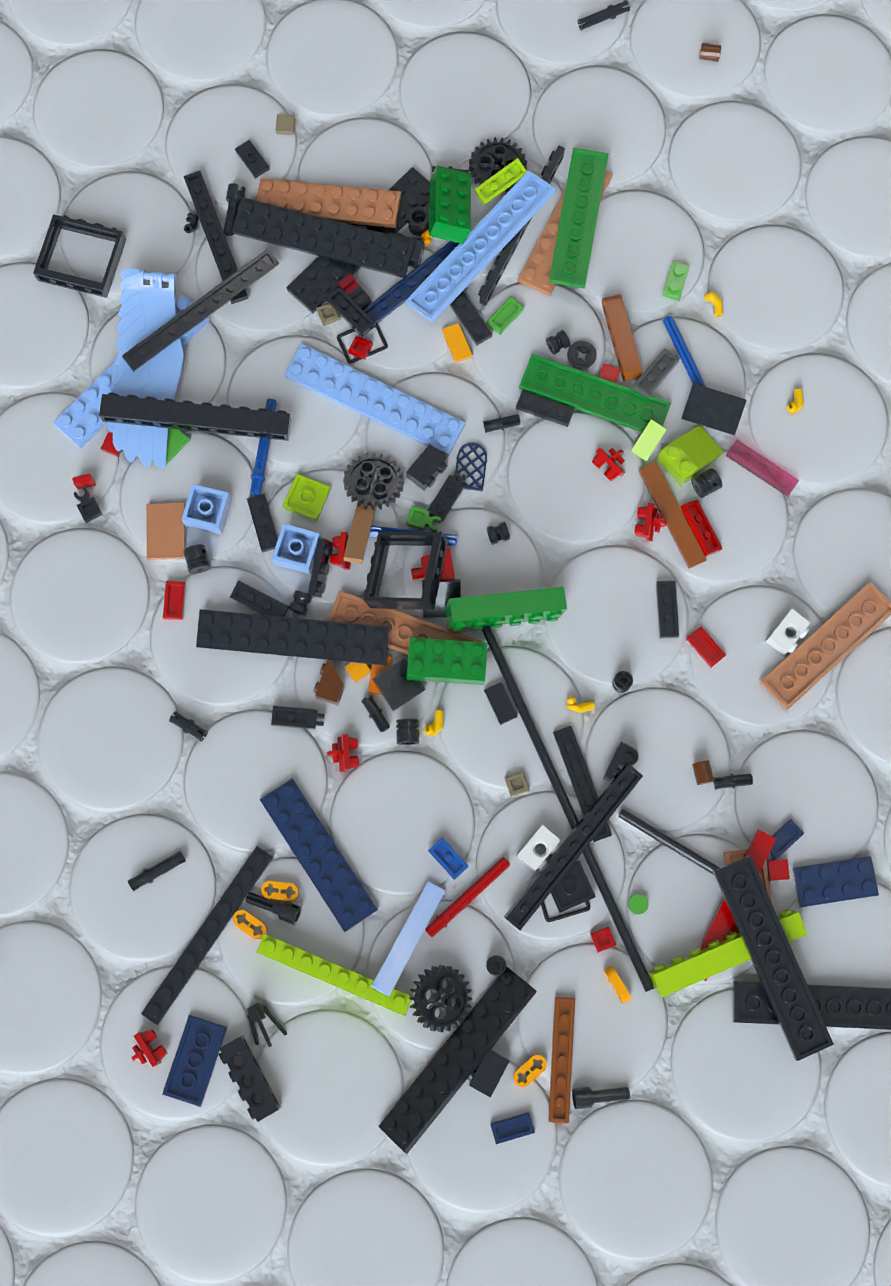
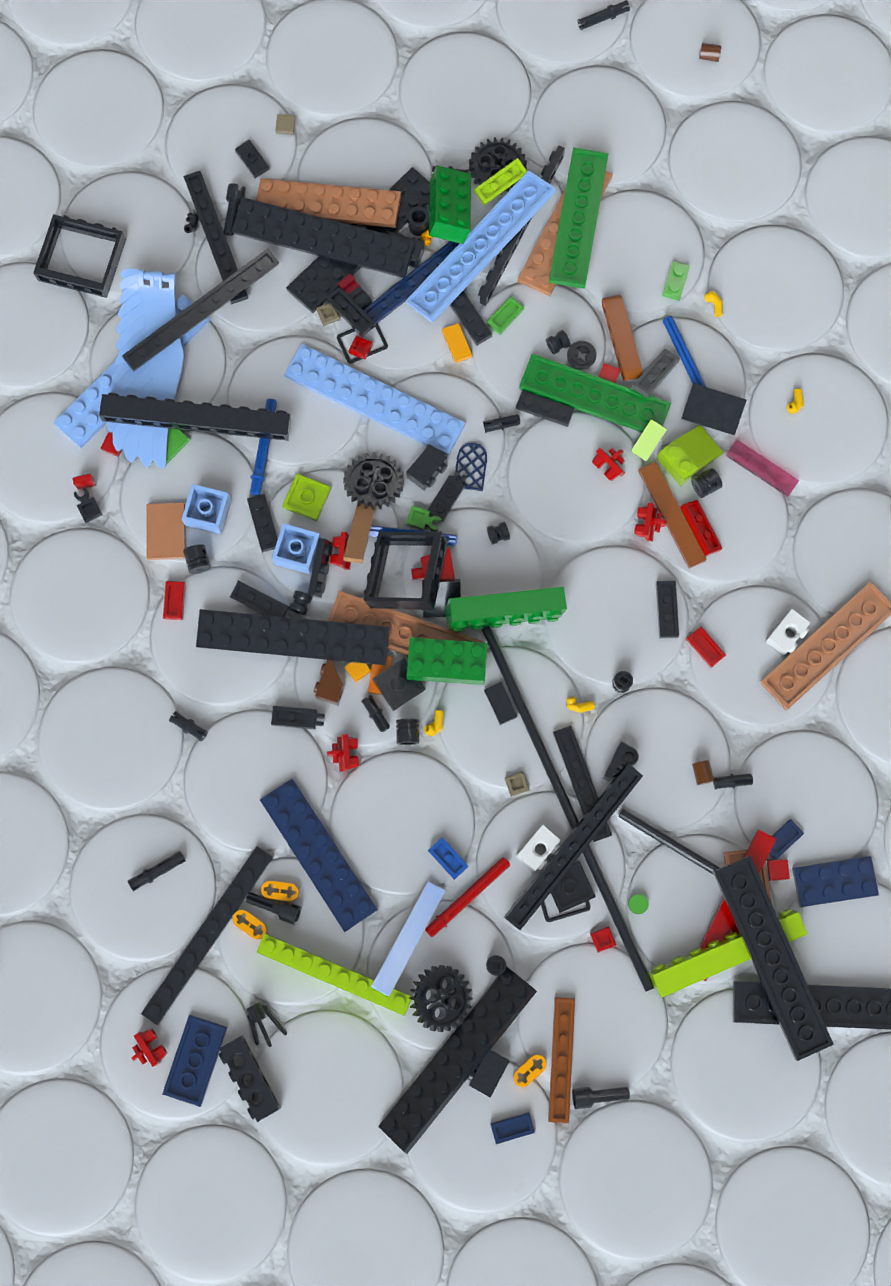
(617, 984): light orange beam -> none

